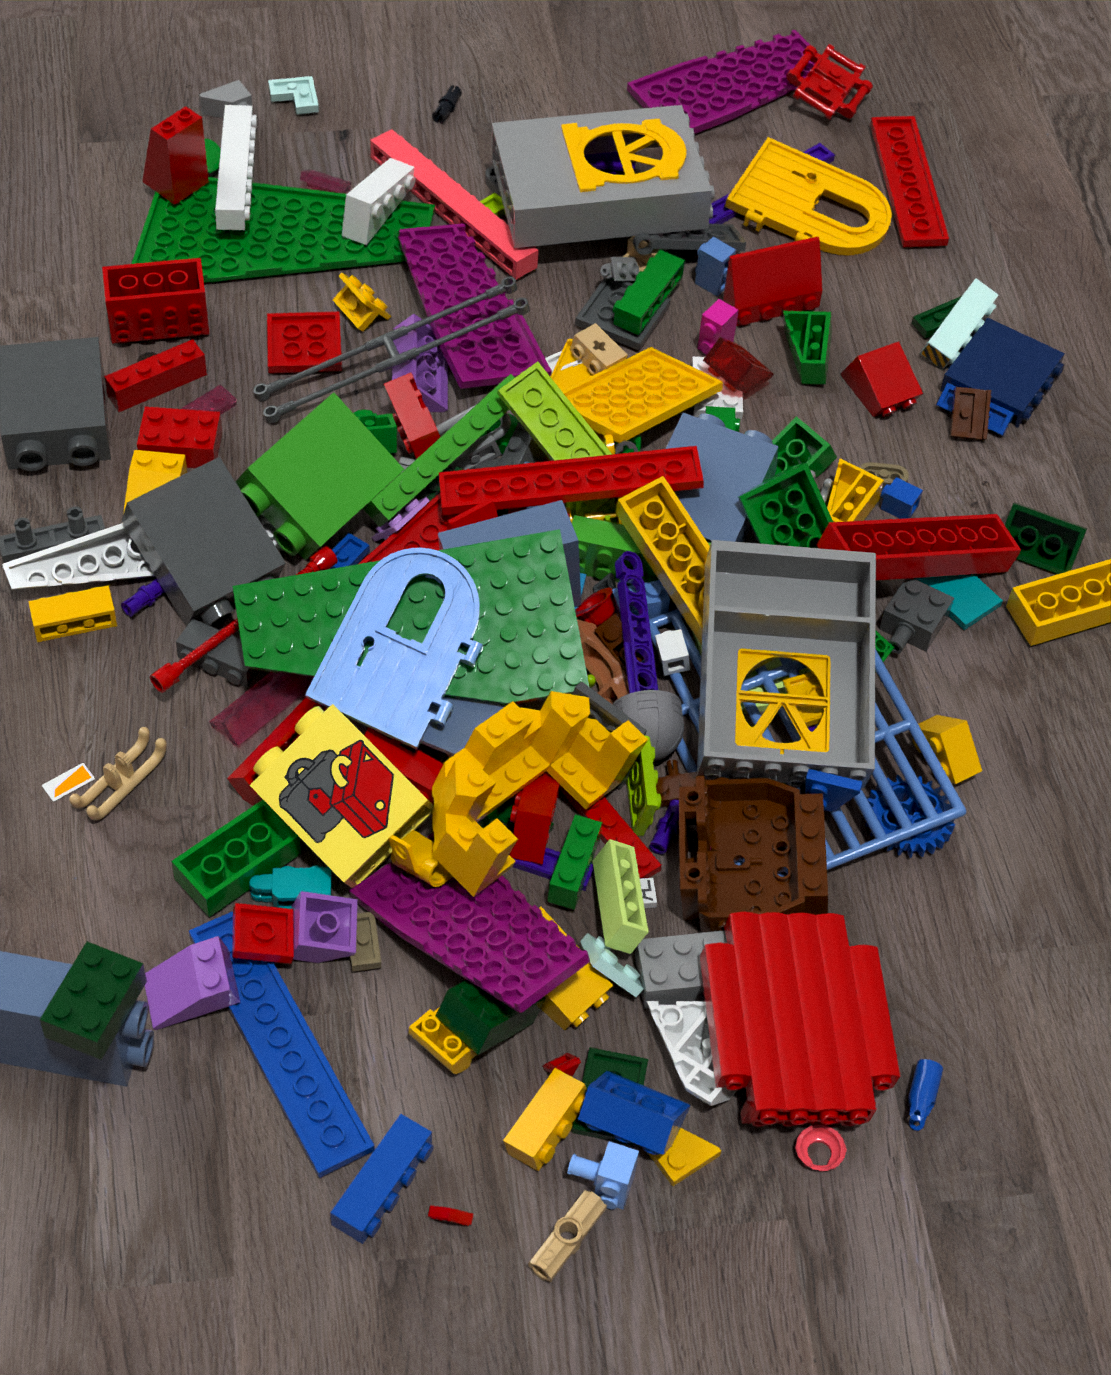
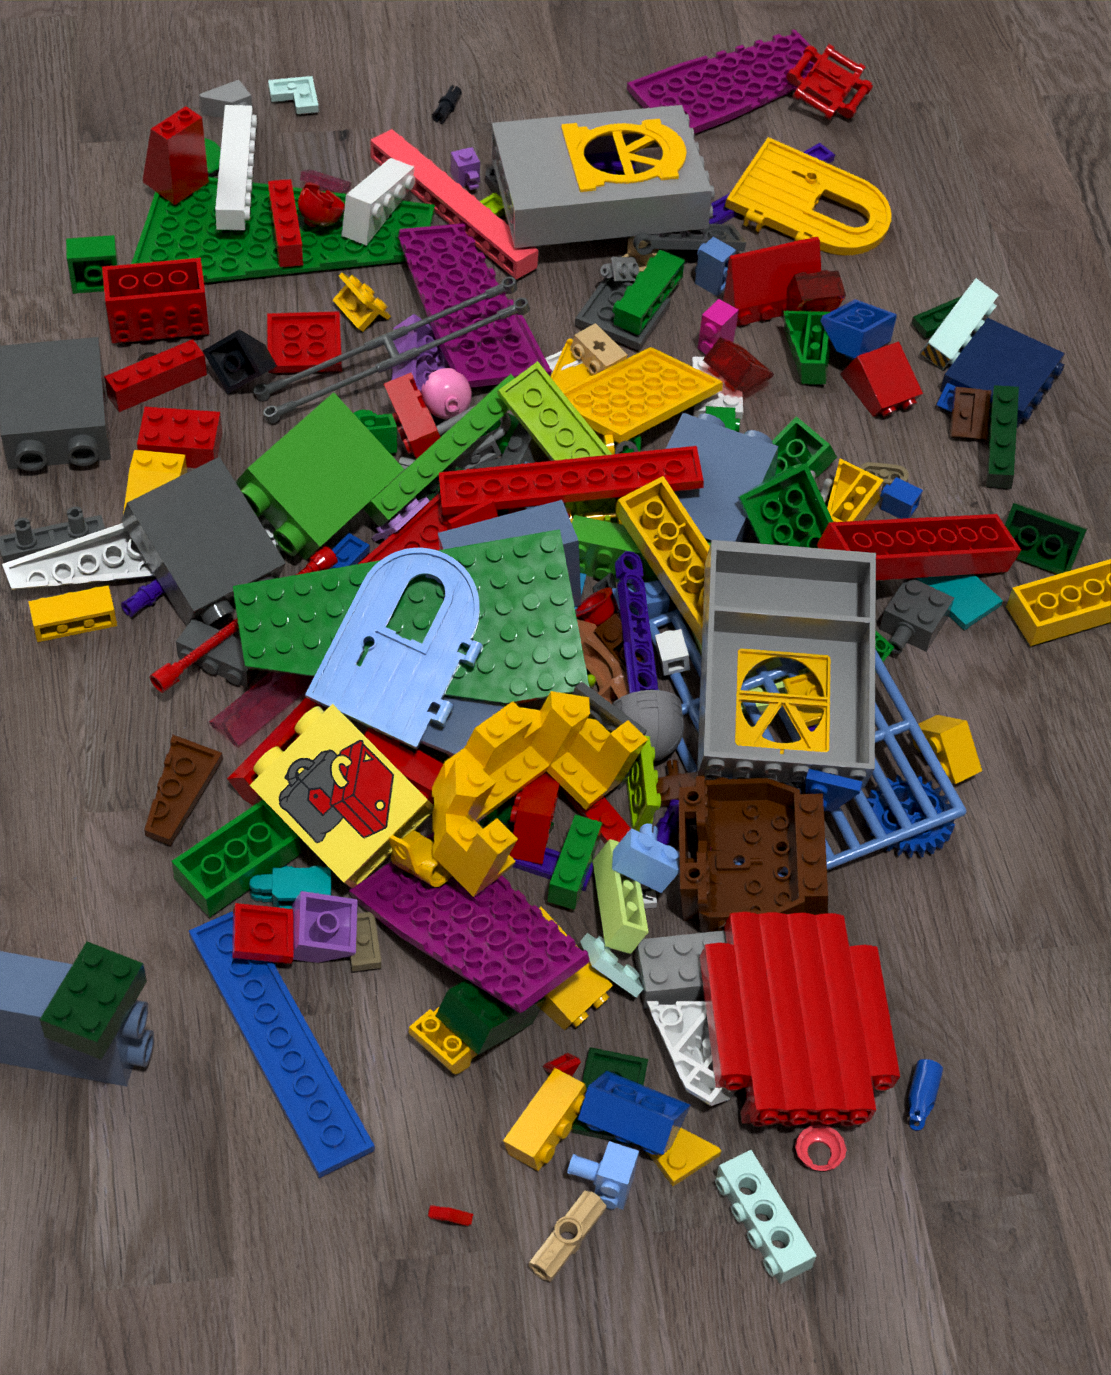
(68, 782): sticker -> none
(86, 259): none -> green brick
(120, 776): tan piece -> none
(183, 780): none -> reddish brown wing
(191, 983): medium lavender slope -> none
(215, 400): clear pink plate -> none
(239, 359): none -> black slope
(285, 223): none -> red brick
(319, 207): none -> red cylinder
(381, 1179): blue brick -> none
(446, 393): none -> bright pink cylinder
(465, 168): none -> medium lavender brick
(646, 859): none -> light blue brick
(748, 1173): none -> light aqua brick
(815, 292): none -> clear red slope
(858, 328): none -> blue slope
(909, 181): red plate -> none
(1002, 437): none -> dark green brick

